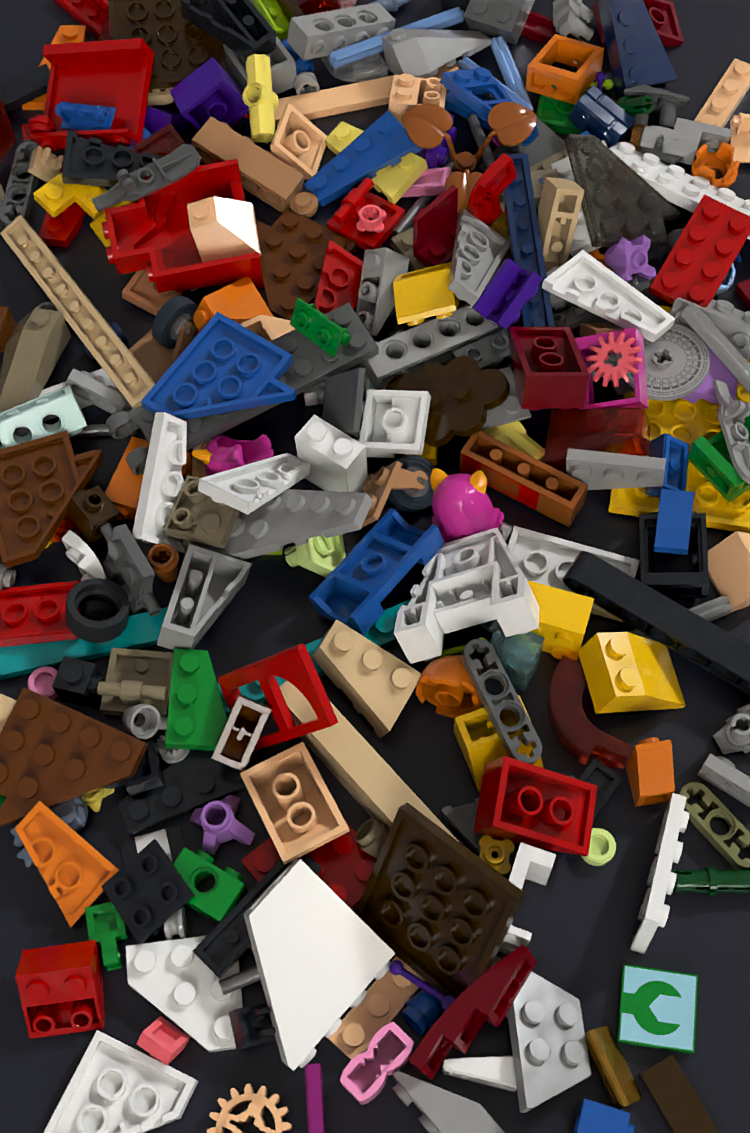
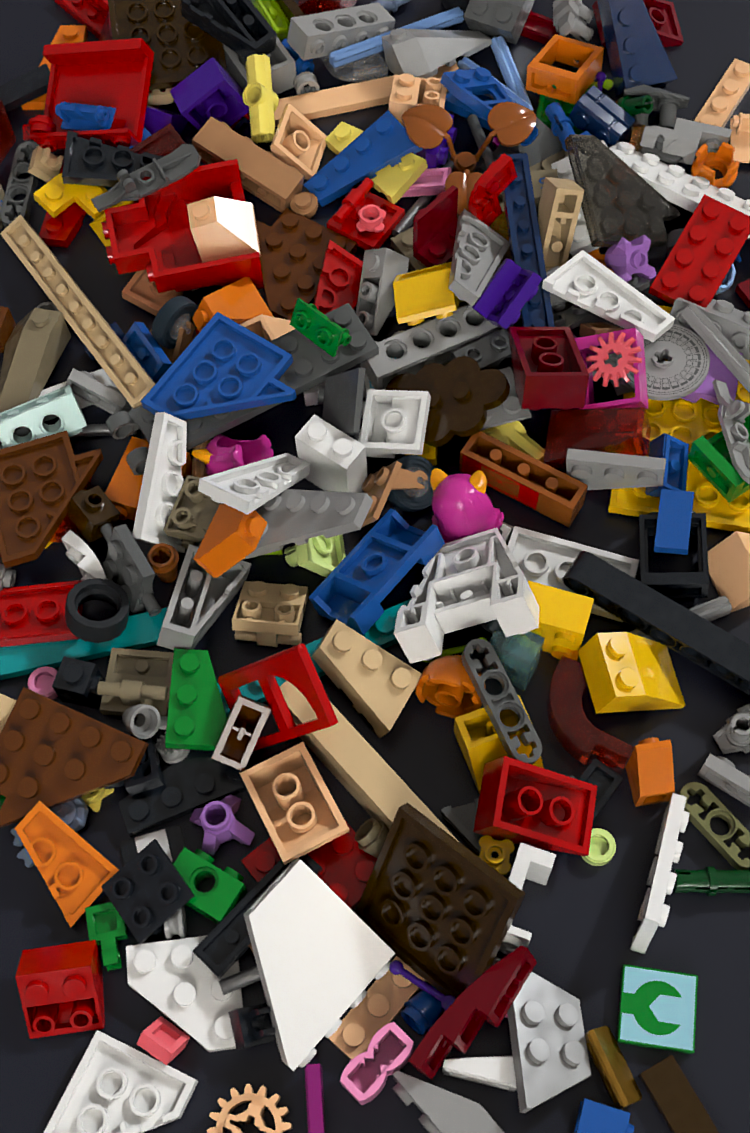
(146, 351): none -> blue plate
(229, 539): none -> orange slope
(270, 613): none -> tan plate
(558, 120): none -> blue pin

